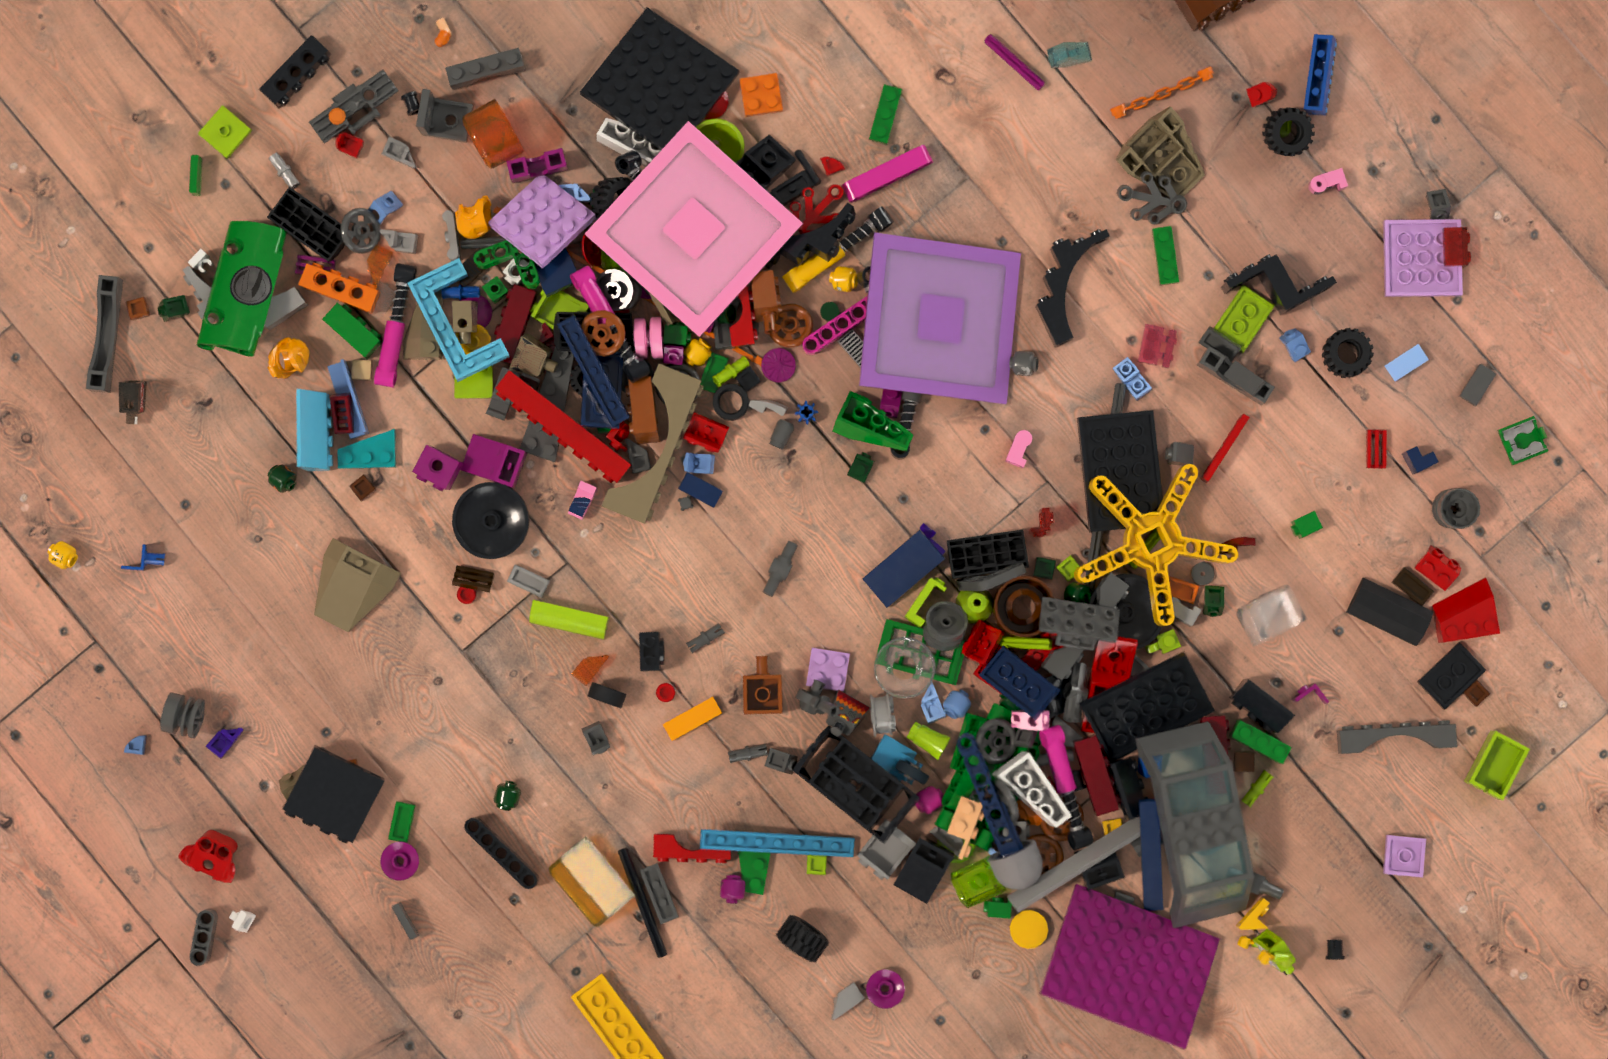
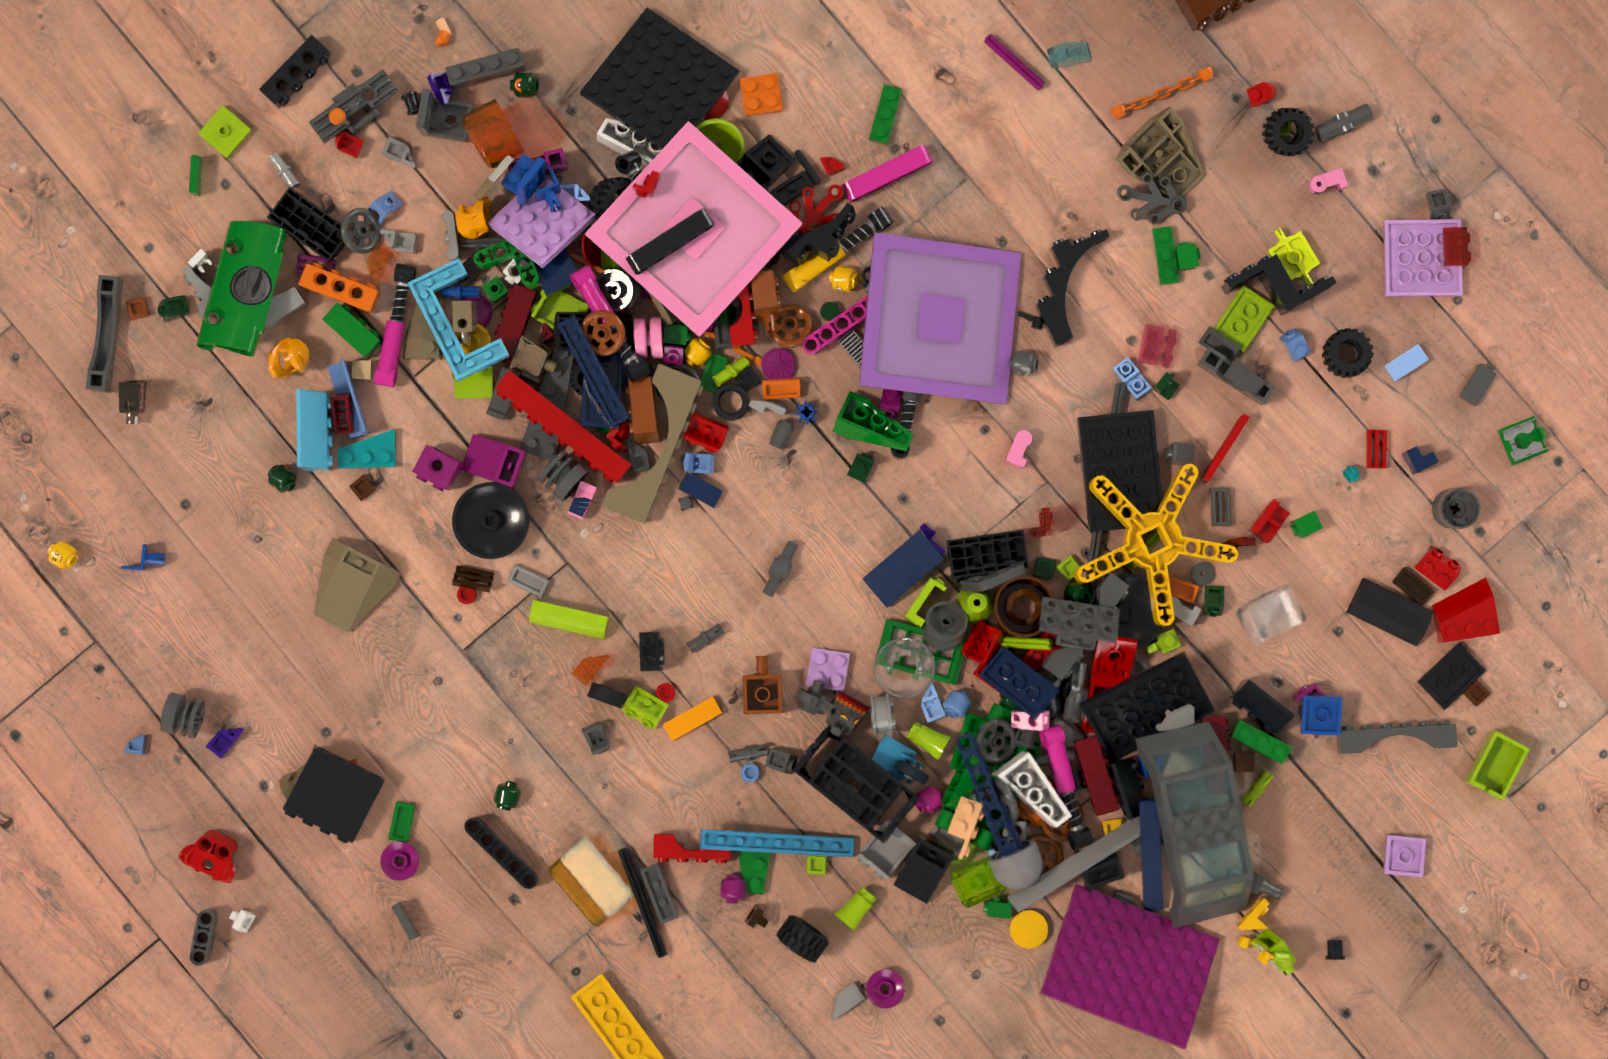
(440, 86): none -> dark purple slope
(493, 177): none -> dark tan tile
(524, 85): none -> dark green head
(525, 178): none -> blue bracket
(549, 193): none -> blue bracket
(562, 475): none -> dark grey wheel
(644, 708): none -> lime bracket
(650, 184): none -> red bracket
(670, 241): none -> black beam
(750, 772): none -> medium blue tile
(755, 917): none -> dark brown tile
(781, 388): none -> orange tile
(855, 908): none -> lime plant
(1036, 321): none -> black hand
(1166, 386): none -> dark green bracket
(1177, 719): none -> light grey slope
(1187, 256): none -> green brick
(1220, 507): none -> dark grey tile
(1269, 521): none -> red panel
(1295, 255): none -> neon yellow plate
(1320, 74): blue brick -> none
(1320, 714): none -> blue bracket
(1343, 122): none -> dark grey piece
(1351, 474): none -> teal plate

